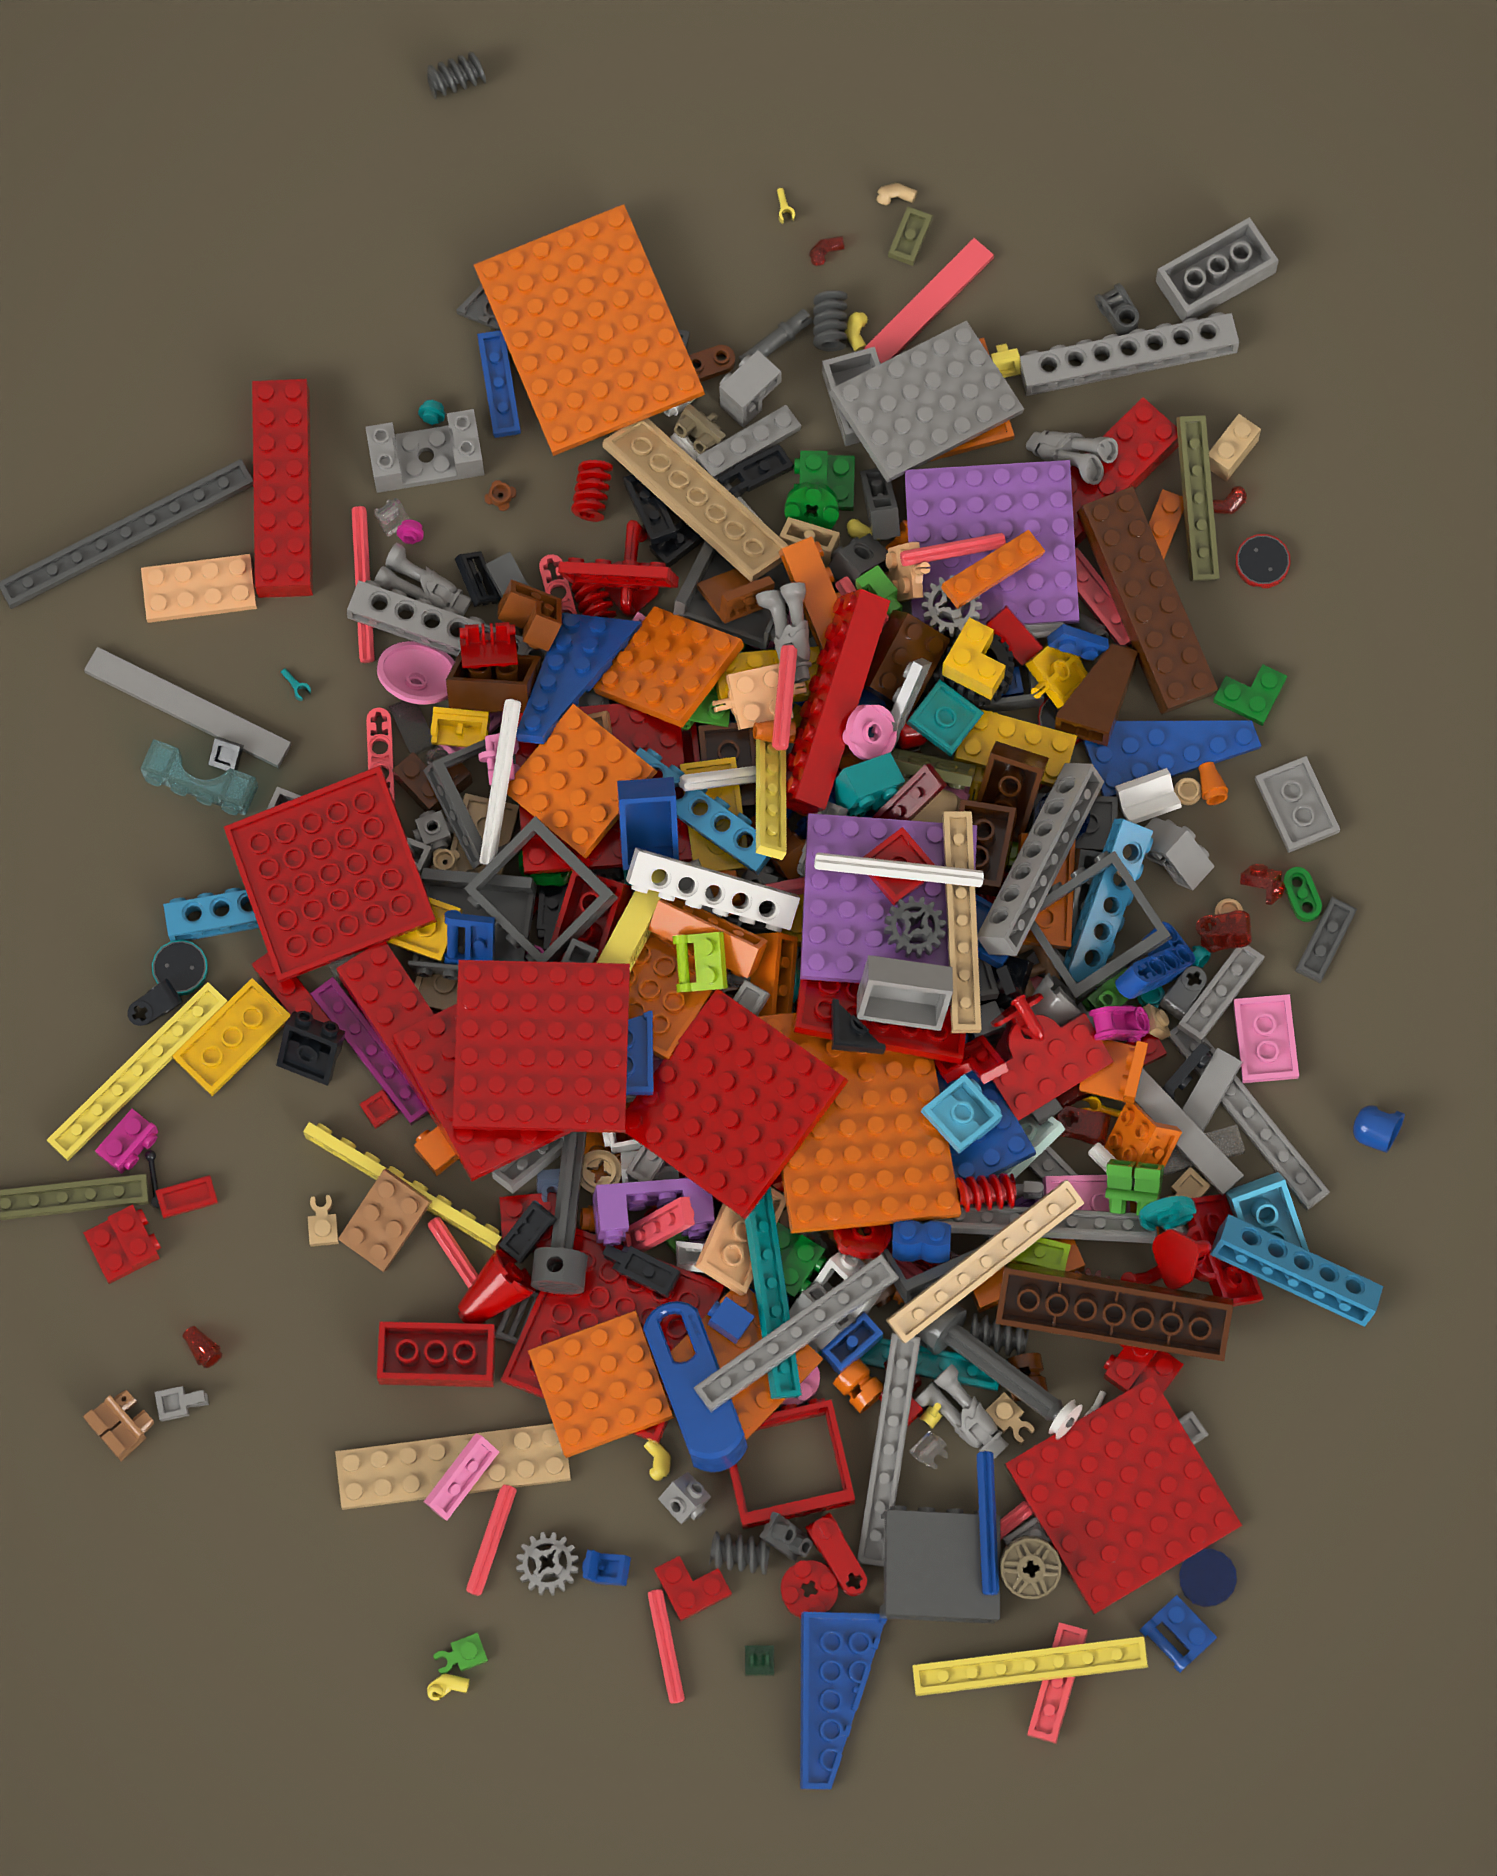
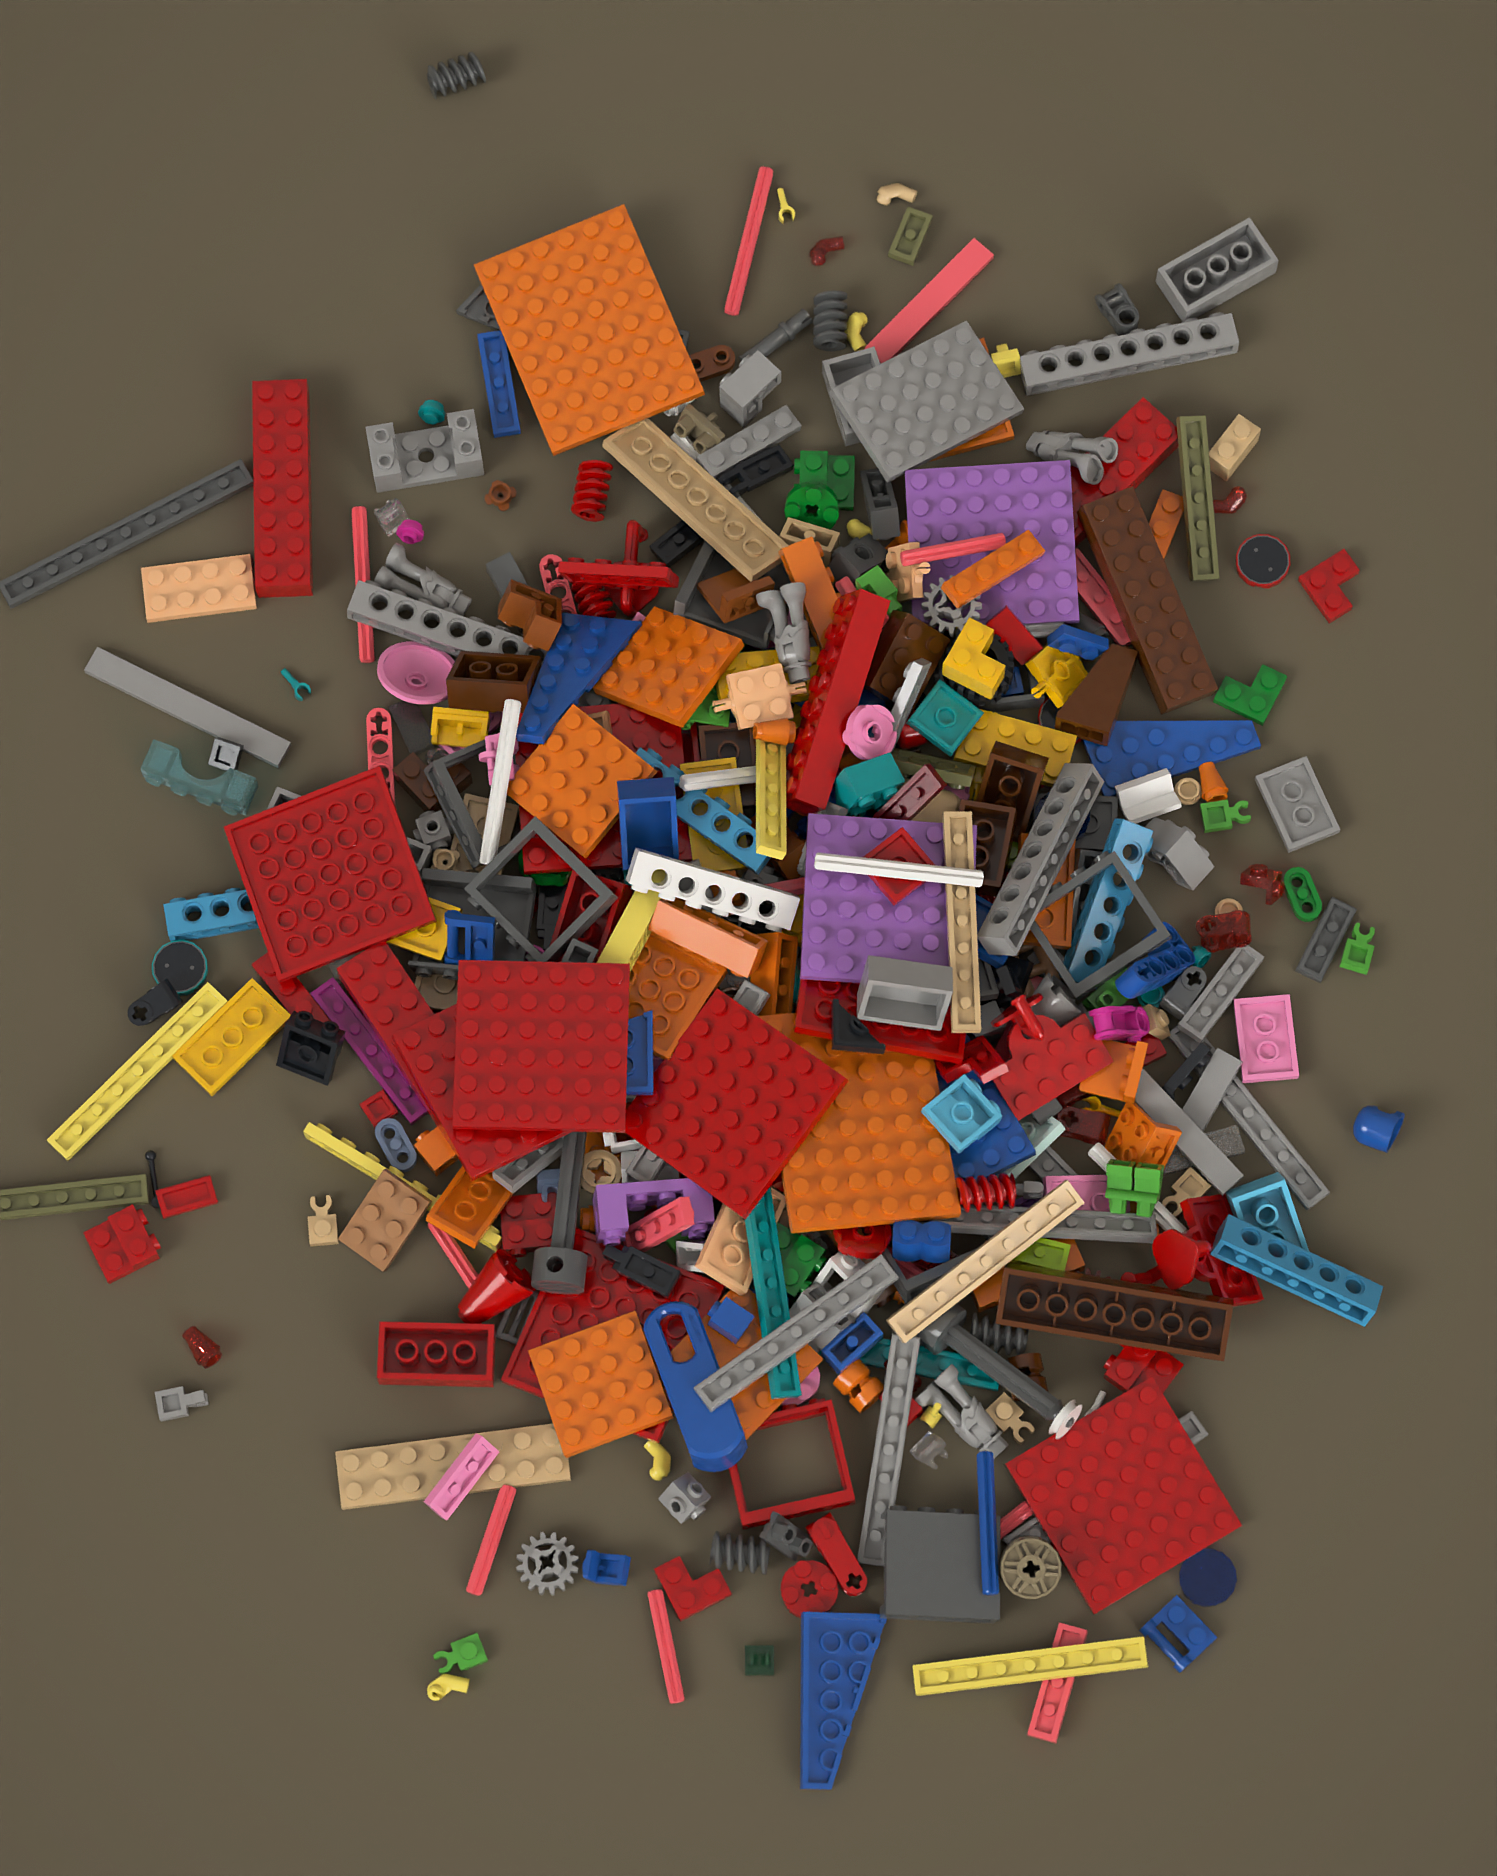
(116, 1427): medium nougat hips -> none
(127, 1141): dark pink bracket -> none
(397, 1145): none -> sand blue plate
(469, 1207): none -> orange plate
(474, 579): black tile -> none
(488, 648): red hinge -> none
(527, 1231): black plate -> none
(650, 511): black plate -> none
(709, 962): lime plate -> none
(748, 241): none -> coral axle
(784, 697): coral axle -> none
(922, 934): dark grey gear -> none
(1167, 1212): teal tile -> none
(1219, 816): none -> bright green plate
(1324, 581): none -> red plate
(1358, 952): none -> bright green plate

